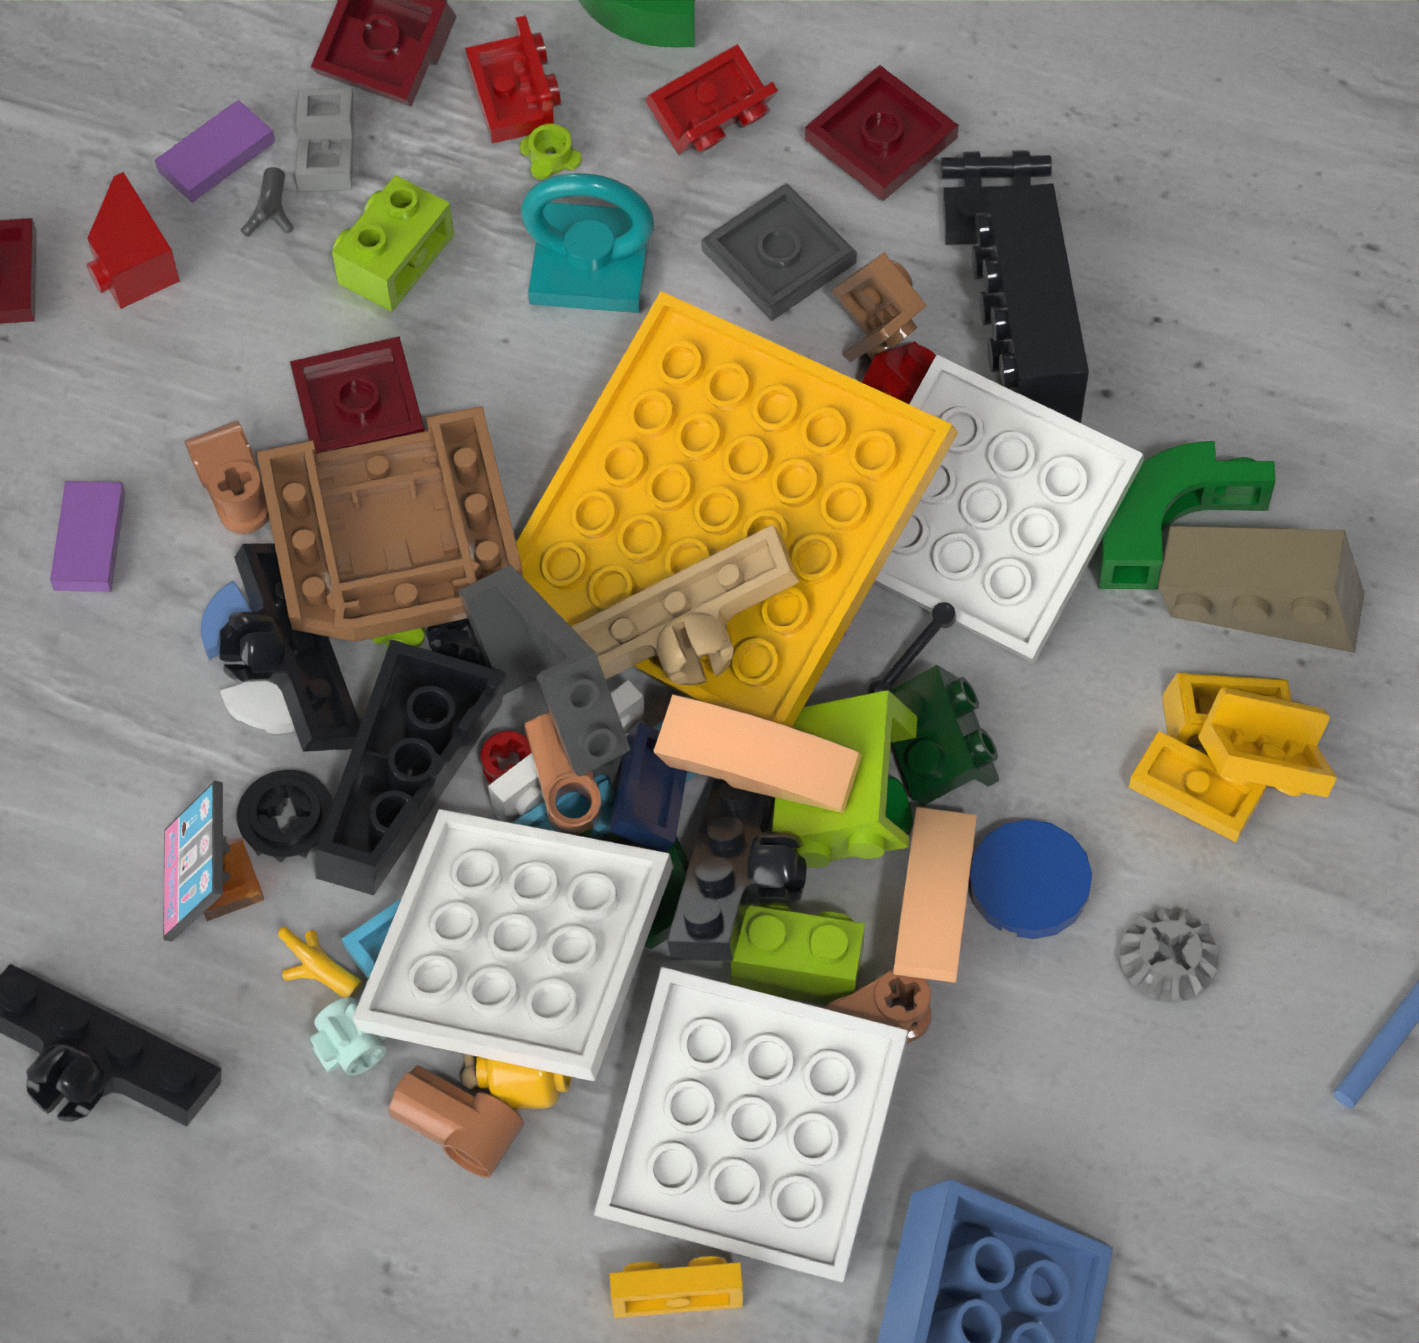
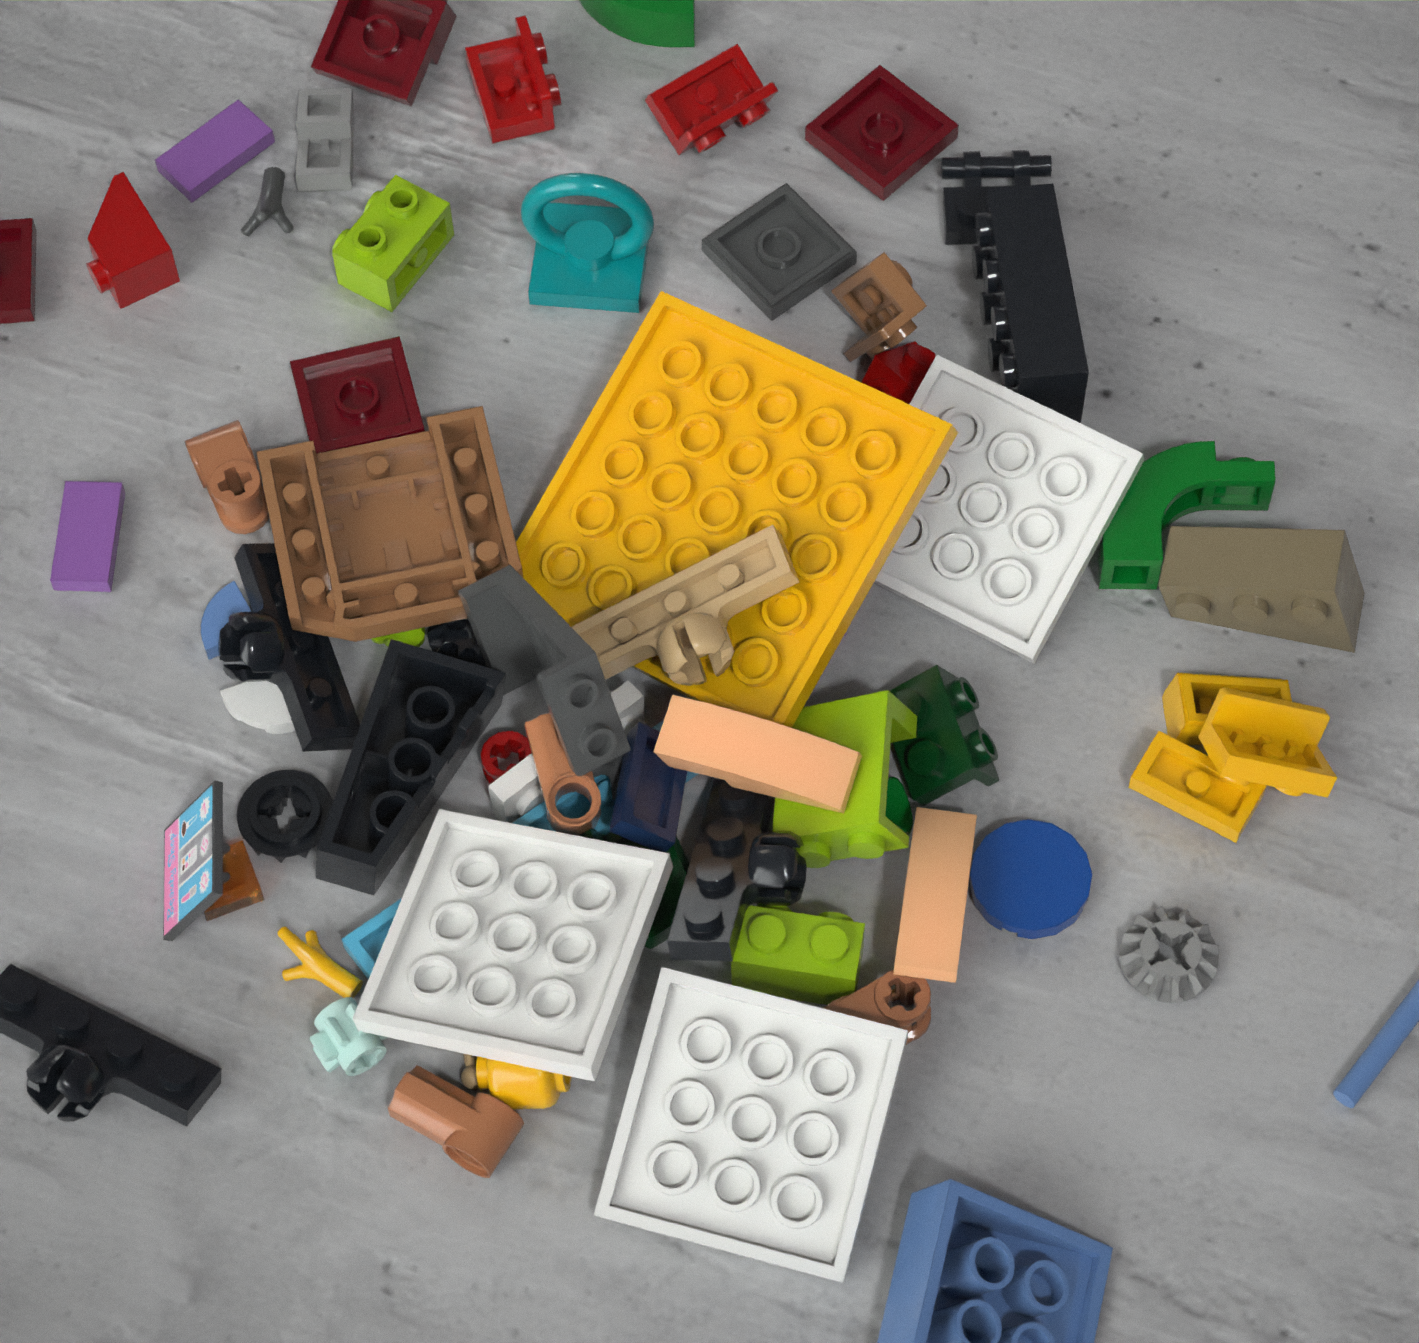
(549, 139): lime plate -> none
(701, 1286): yellow plate -> none
(943, 617): black hinge -> none

